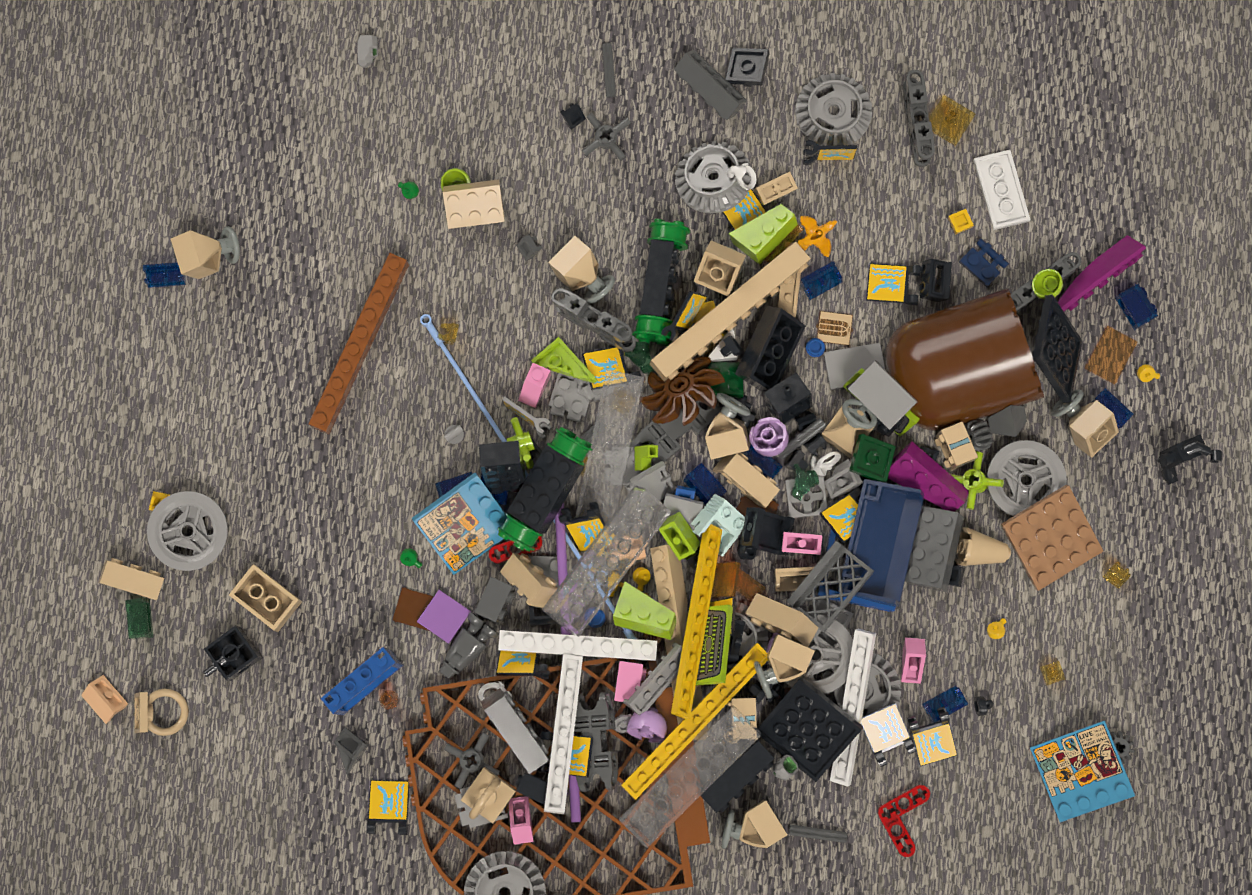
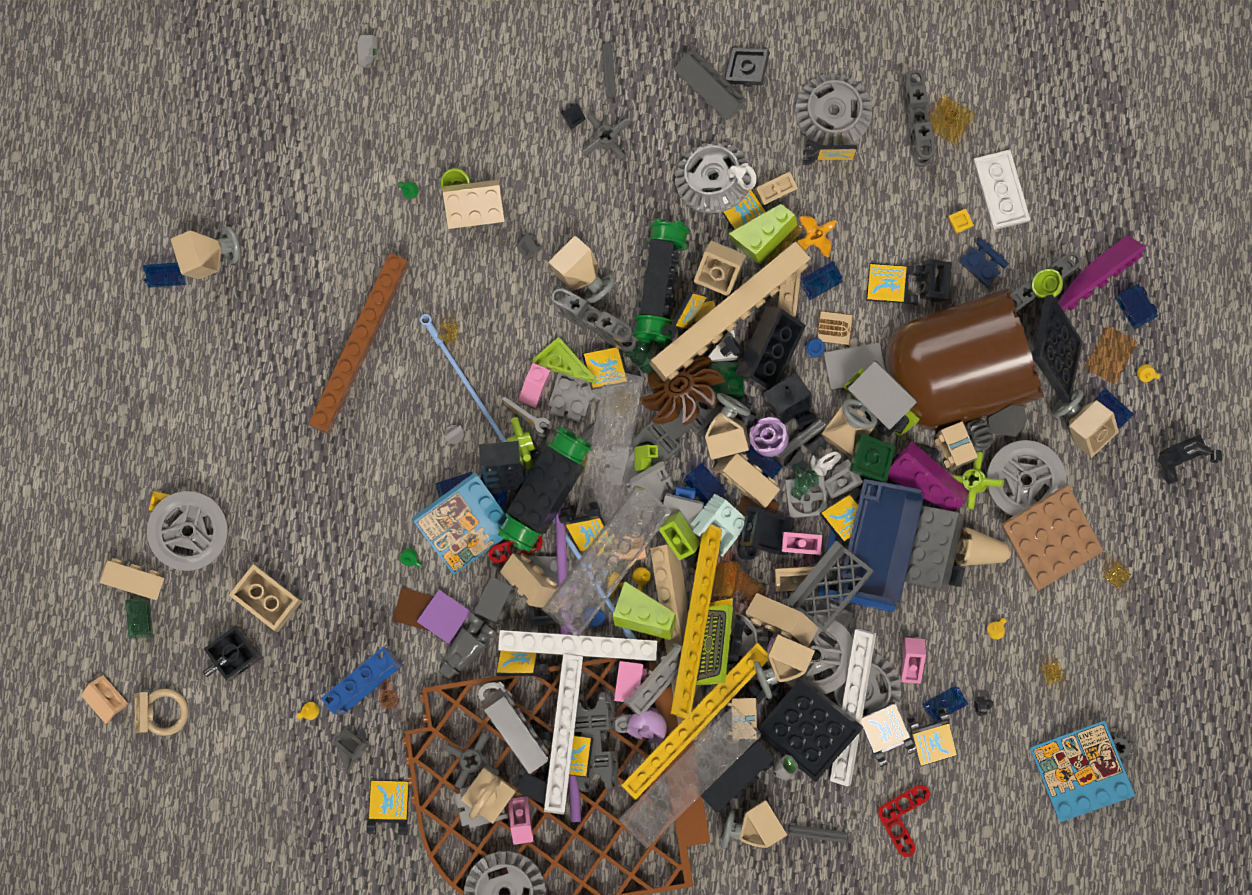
(309, 711): none -> yellow piece

